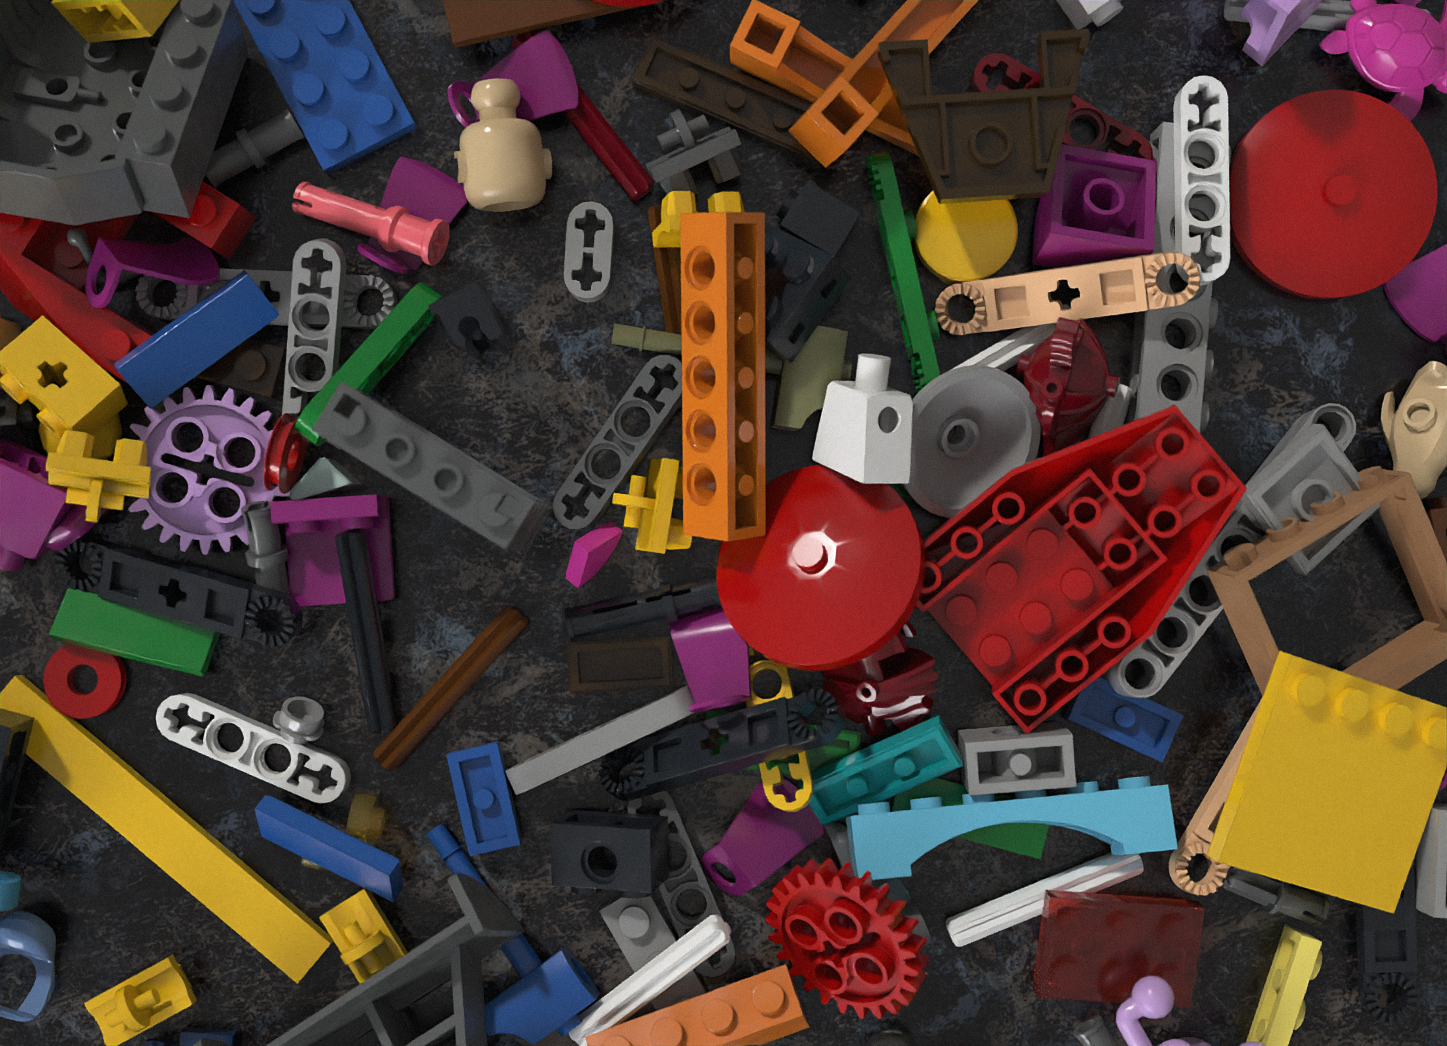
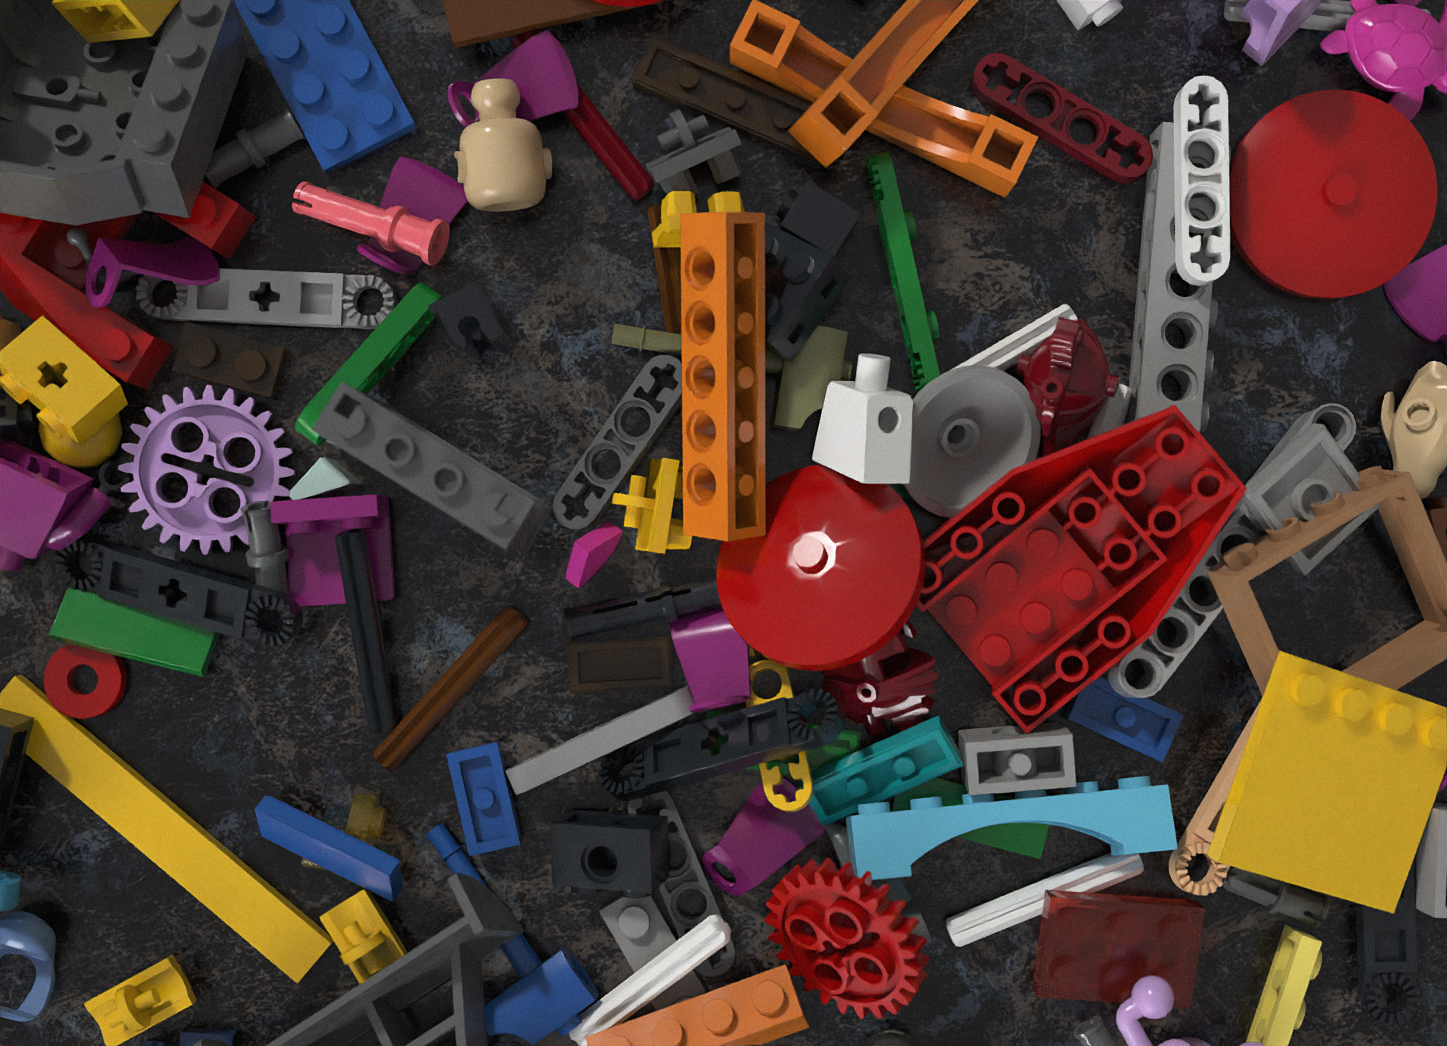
(98, 481): yellow hips -> none
(196, 339): blue tile -> none
(252, 752): white beam -> none
(284, 455): red piece -> none
(300, 720): light grey plate -> none
(305, 339): light grey beam -> none
(577, 251): light grey beam -> none
(965, 238): yellow tile -> none
(990, 140): dark brown wing -> none
(1095, 209): magenta slope -> none
(1104, 290): light nougat piece -> none

